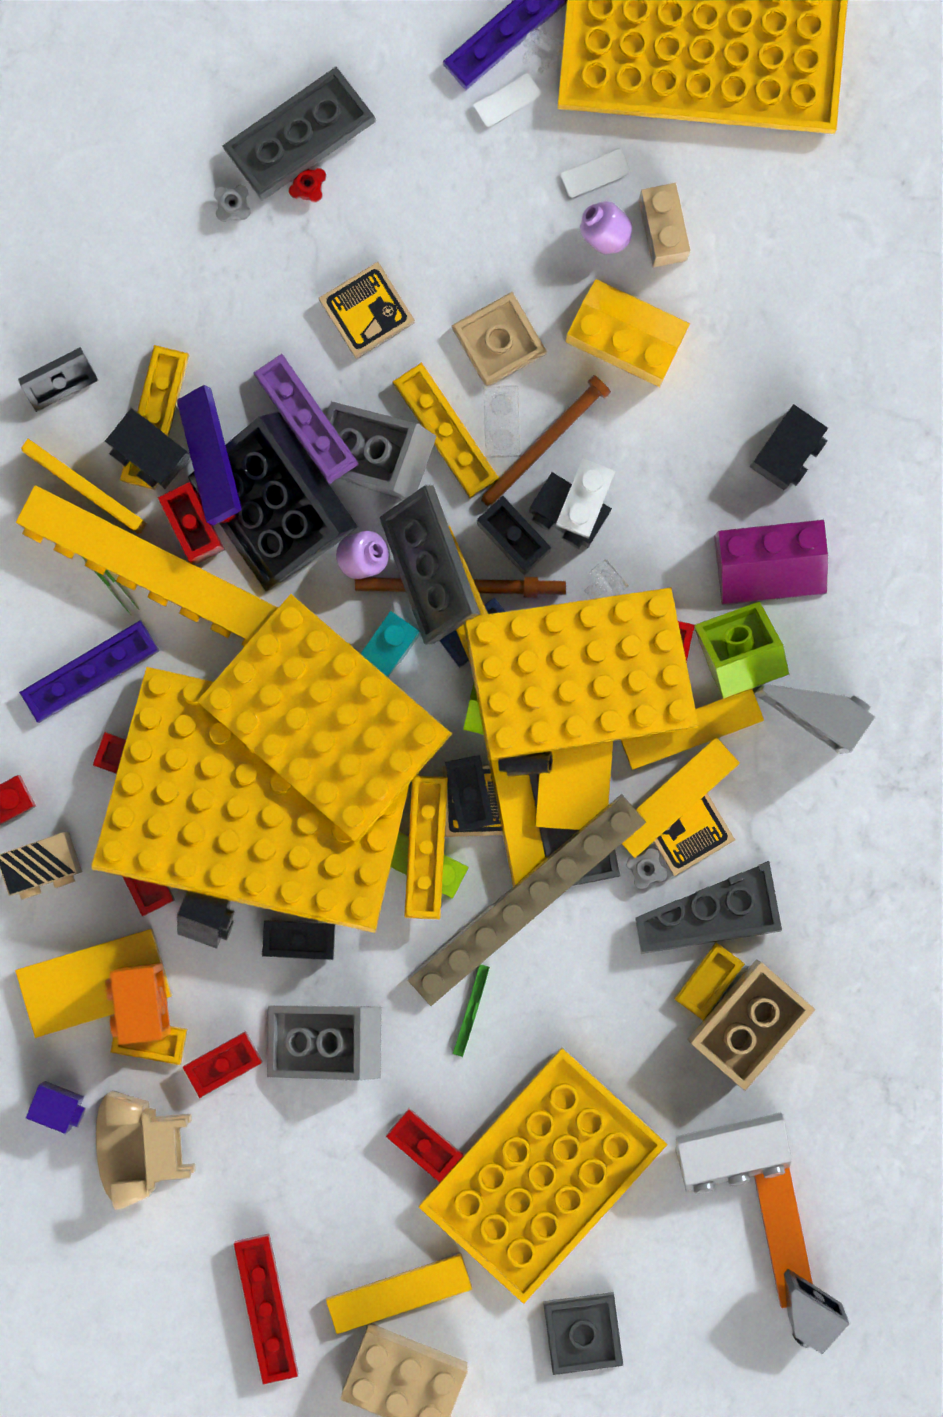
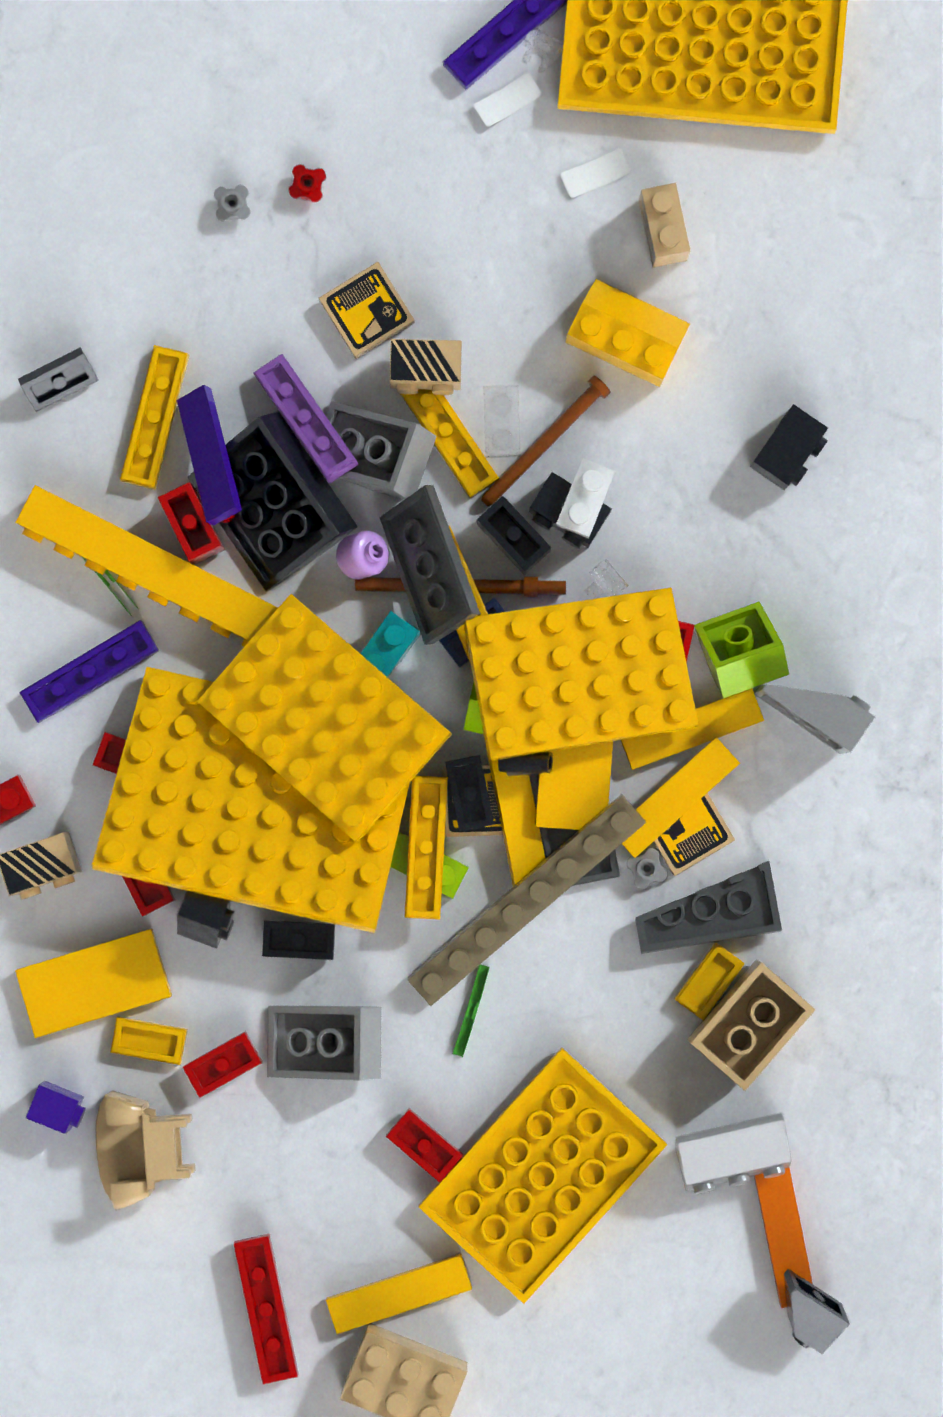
(83, 486): yellow tile -> none
(138, 1003): orange brick -> none
(147, 449): black brick -> none
(299, 133): dark grey tile -> none
(425, 366): none -> brick
(499, 339): tan tile -> none
(583, 1333): dark grey tile -> none
(606, 227): lavender head -> none
(772, 561): magenta slope -> none

